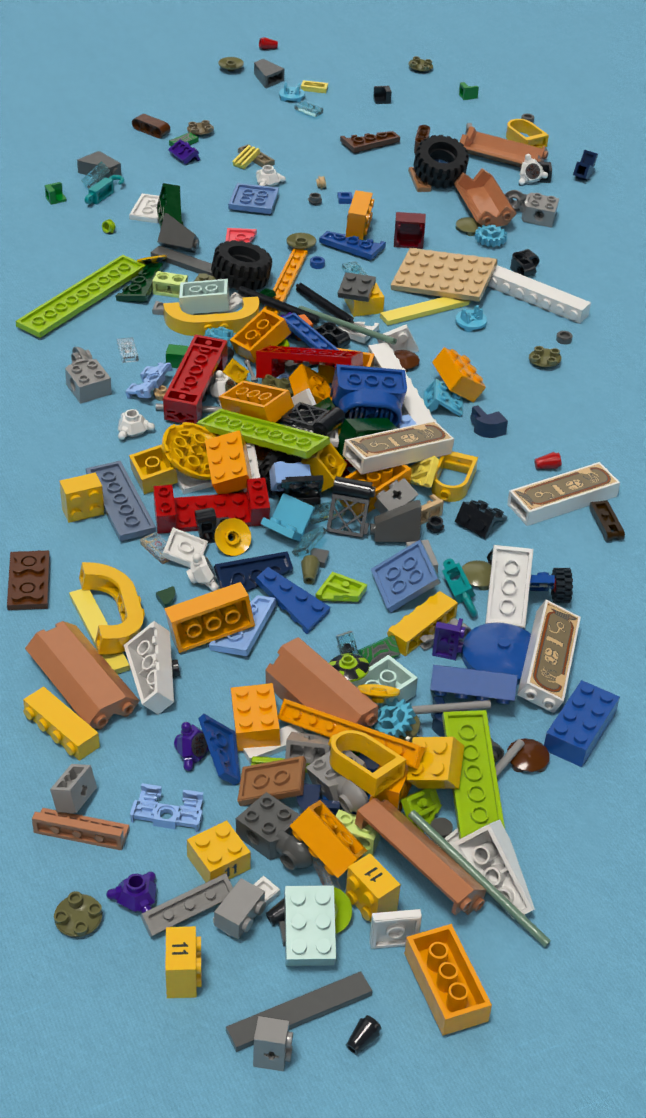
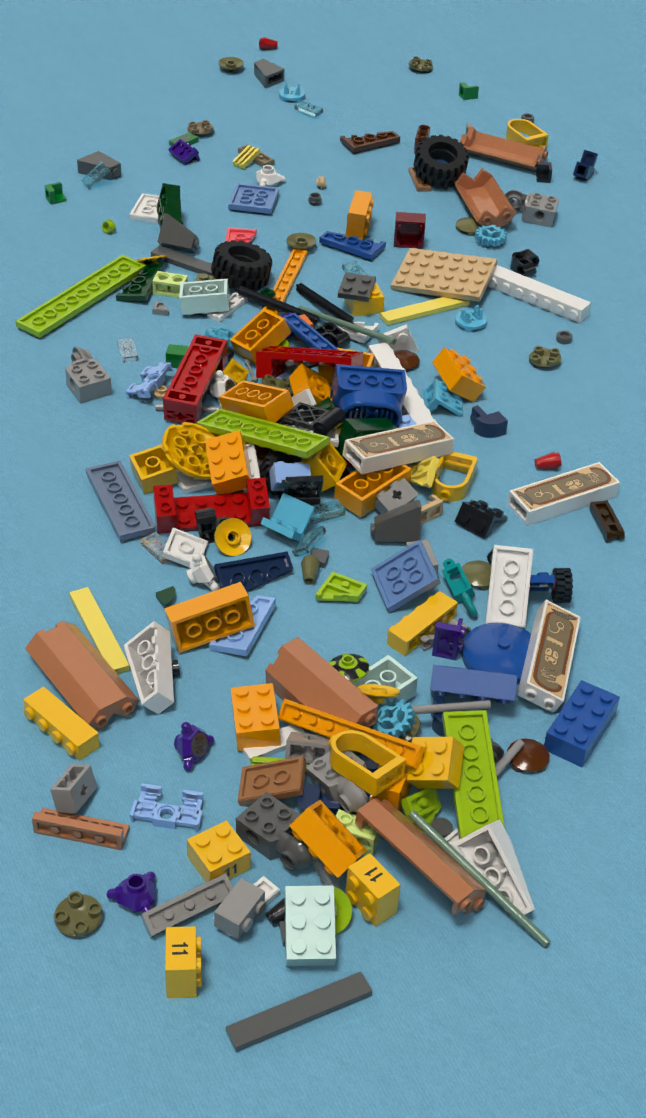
(28, 580): reddish brown piece -> none
(82, 497): yellow brick -> none
(102, 189): teal piece -> none
(104, 578): yellow arch -> none
(133, 424): white rock -> none
(151, 125): reddish brown beam -> none
(197, 324): yellow arch -> none
(222, 748): blue wing -> none
(272, 1043): light grey brick -> none
(297, 602): blue wing -> none
(311, 86): light yellow tile -> none
(317, 262): blue tile -> none
(344, 197): blue tile -> none
(346, 643): clear light blue piece -> none
(356, 492): black piece -> none
(364, 1033): black cone -> none
(380, 649): tile -> none
(382, 95): black panel -> none
(392, 928): white tile -> none
(435, 524): black plate -> none
(447, 979): light orange brick -> none
(531, 171): white rock -> none

